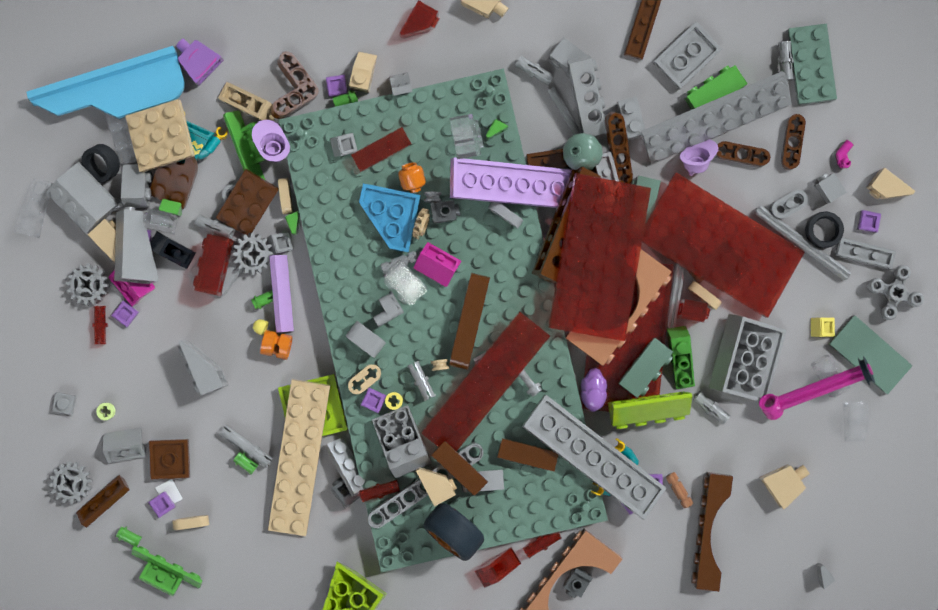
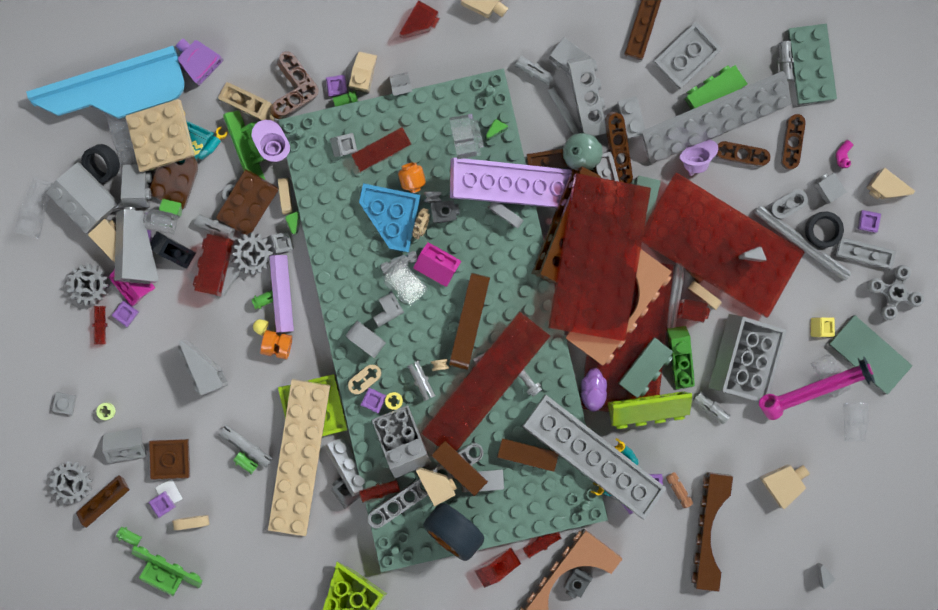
(753, 255): none -> light grey slope

